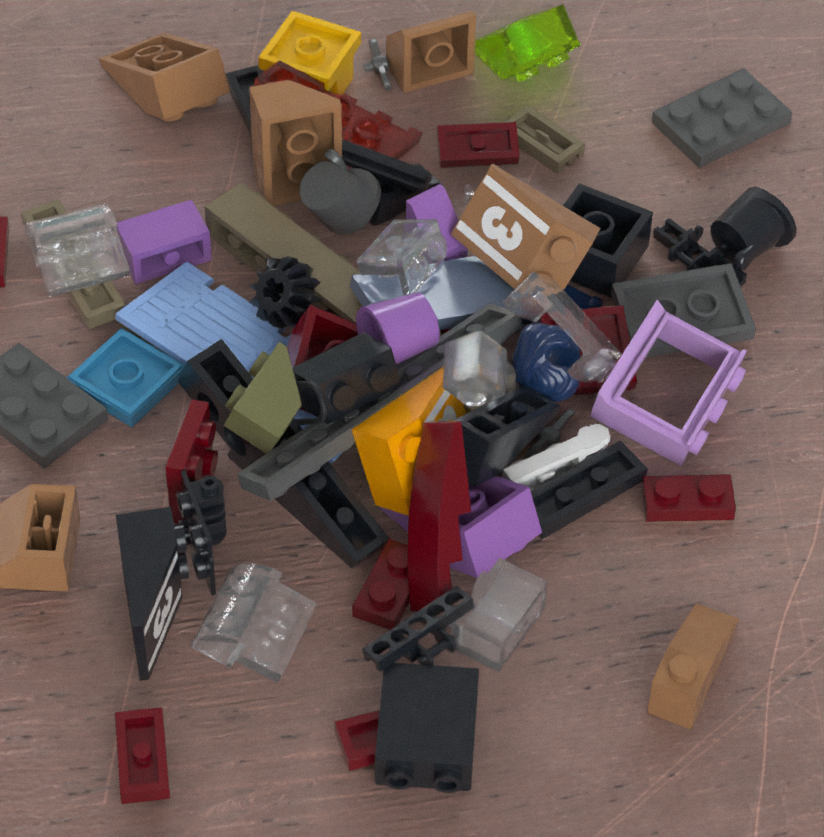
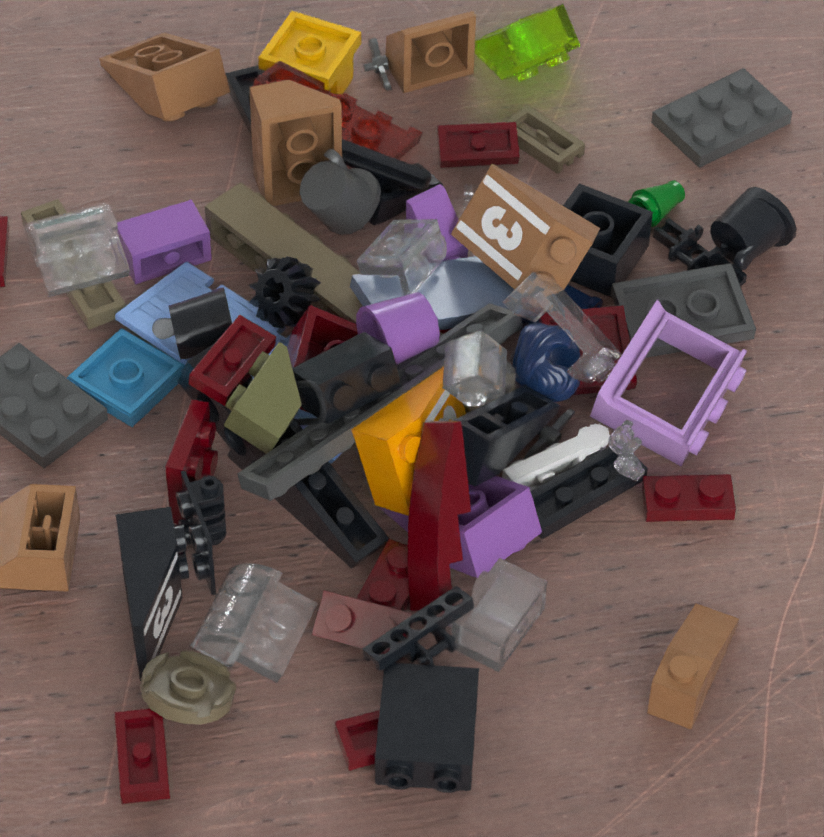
(187, 687): none -> dark tan tile
(195, 322): none -> black hat
(231, 359): none -> dark red plate
(354, 620): none -> plate
(625, 444): none -> clear piece
(659, 199): none -> green cone

